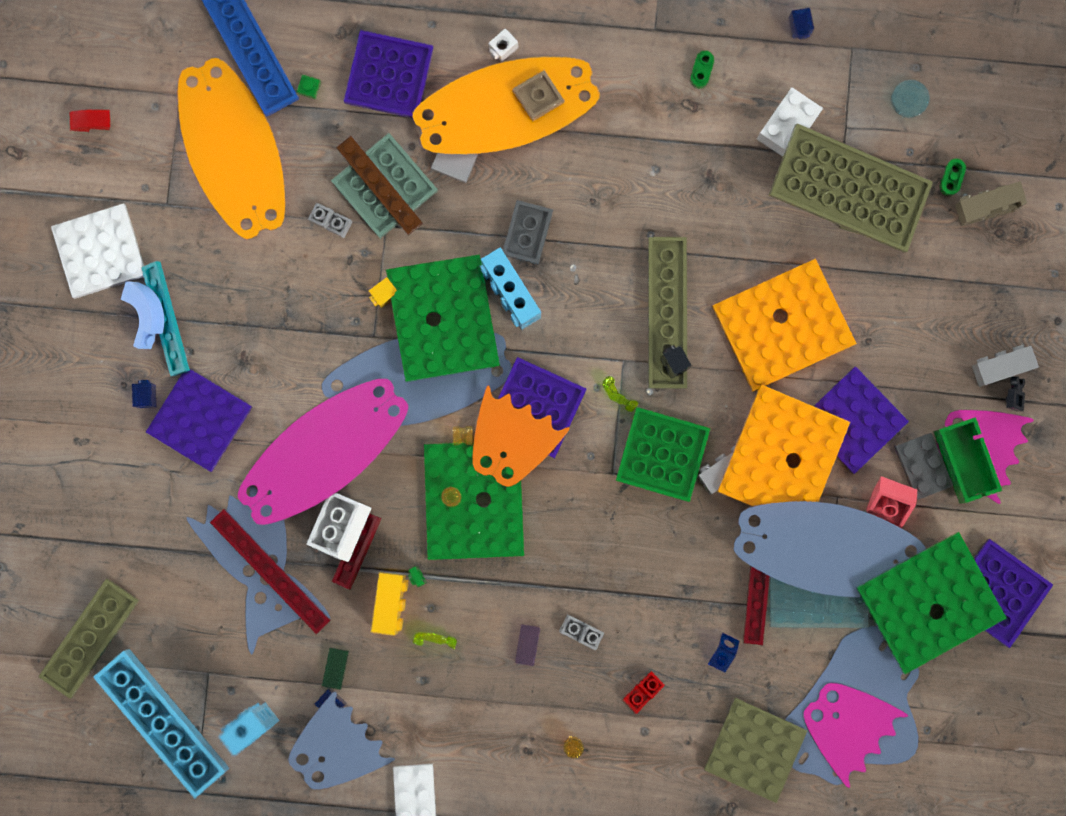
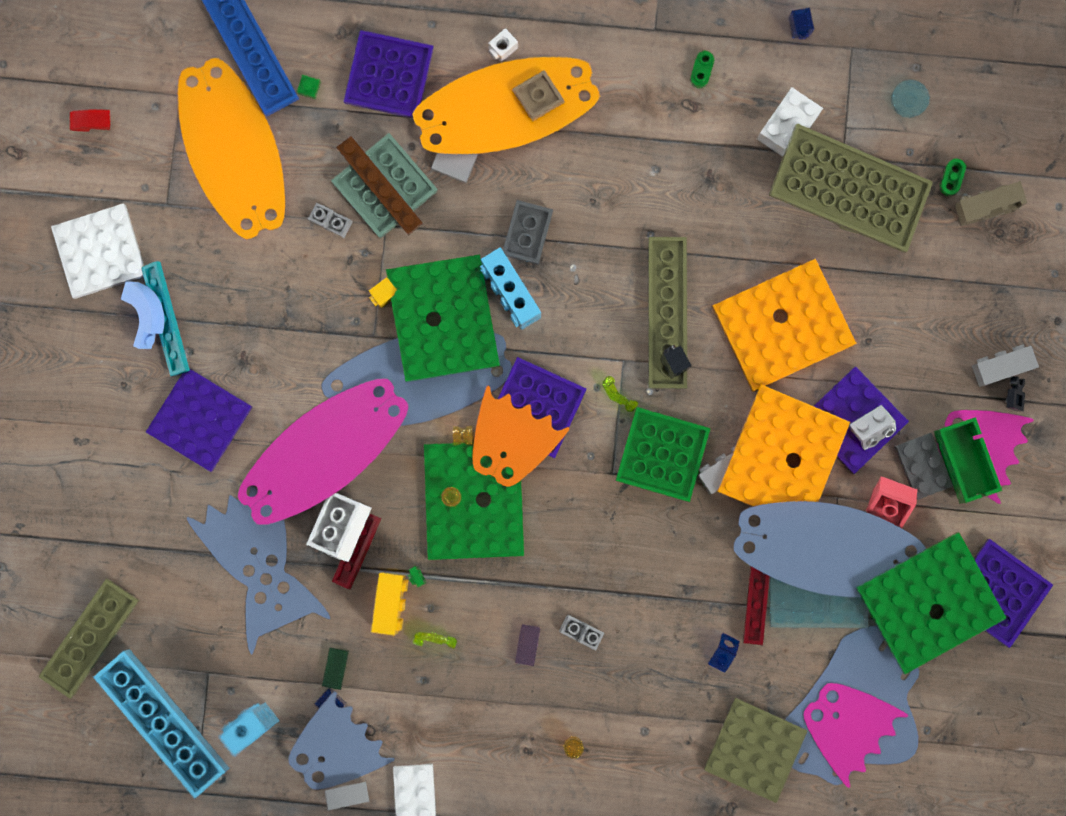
(144, 394): clear blue brick -> none
(270, 571): dark red plate -> none
(346, 796): none -> light grey slope
(643, 692): red slope -> none
(873, 427): none -> light grey bracket

